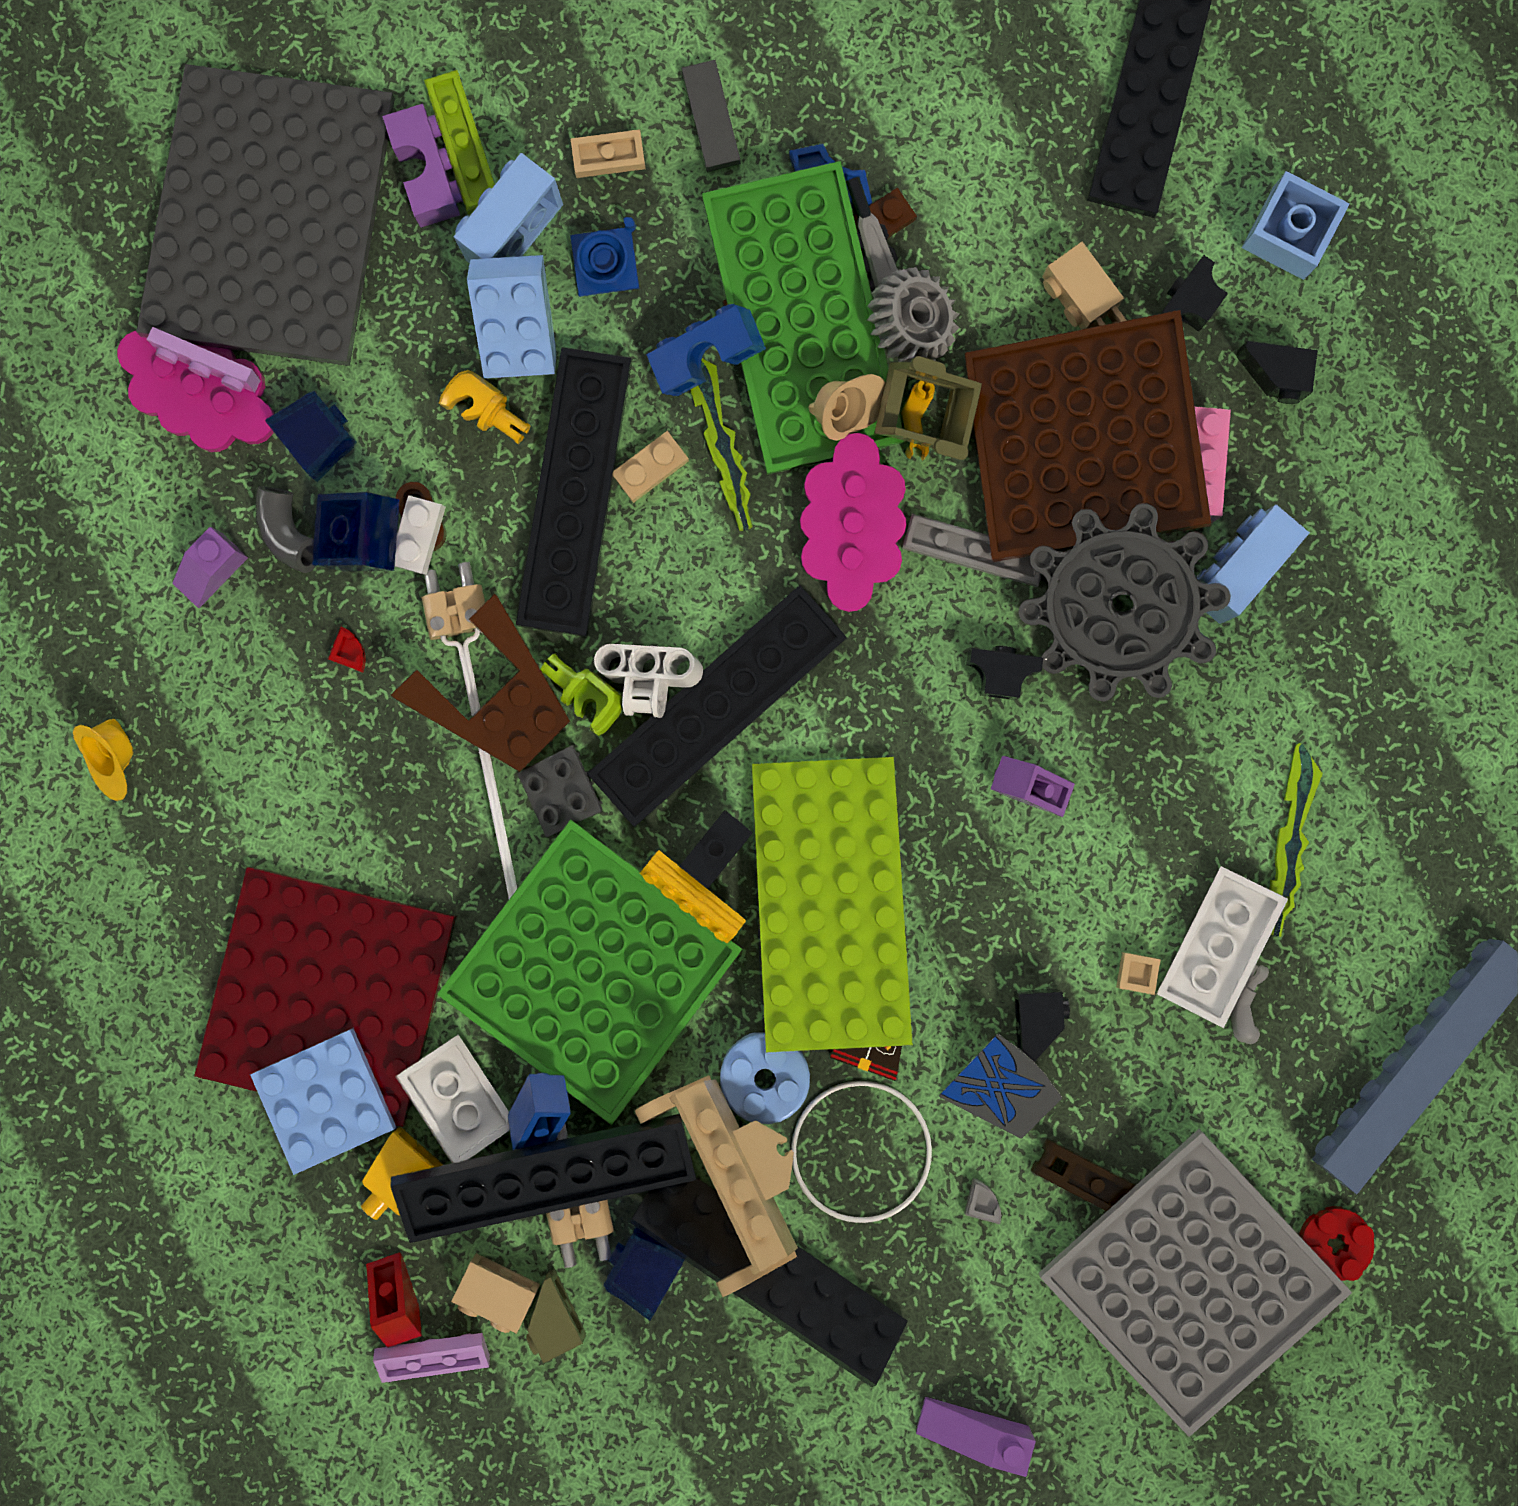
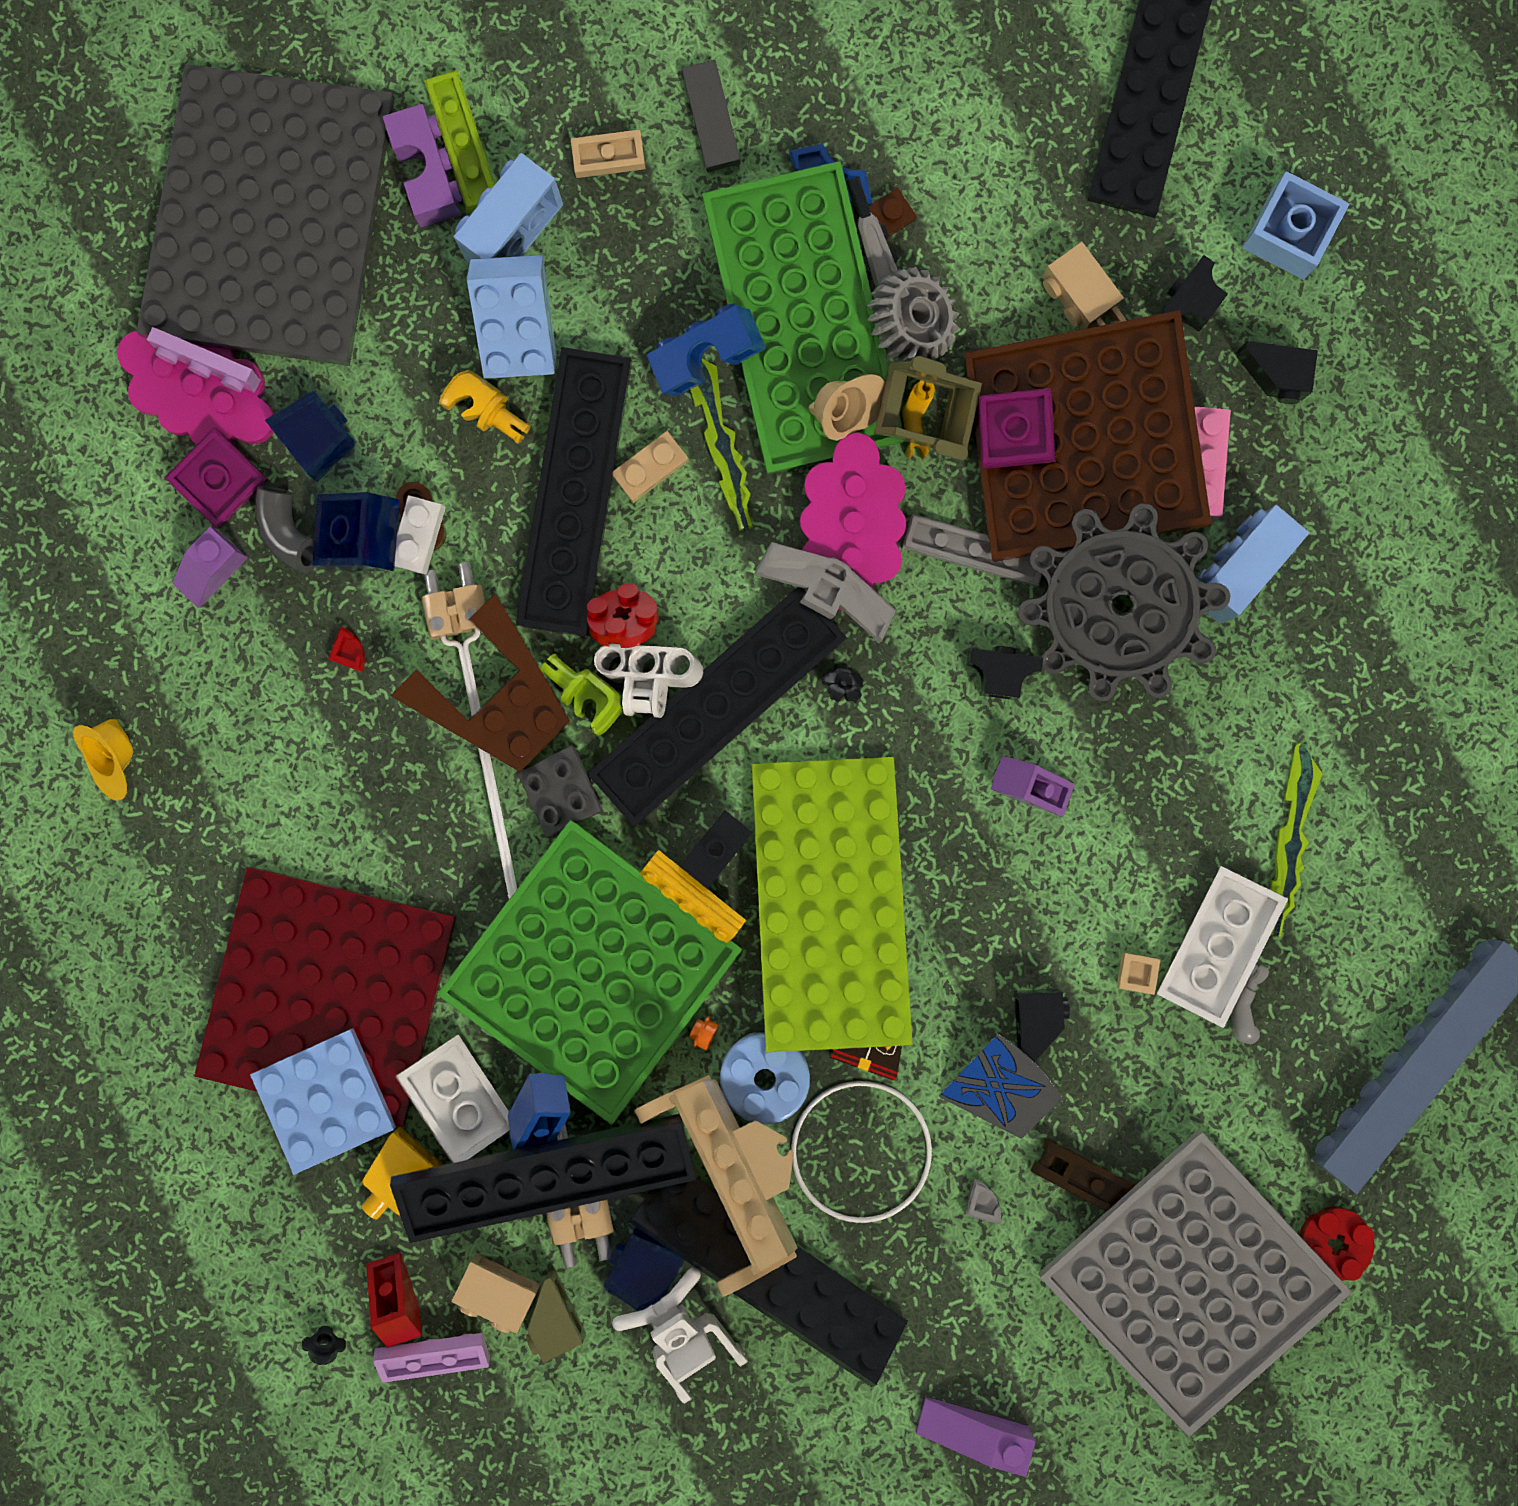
(216, 478): none -> magenta plate
(320, 1353): none -> black plate
(605, 260): blue hat -> none
(624, 601): none -> red plate
(680, 1339): none -> white piece
(703, 1033): none -> orange plate
(828, 586): none -> light grey plate
(843, 683): none -> black plant
(1017, 428): none -> magenta plate

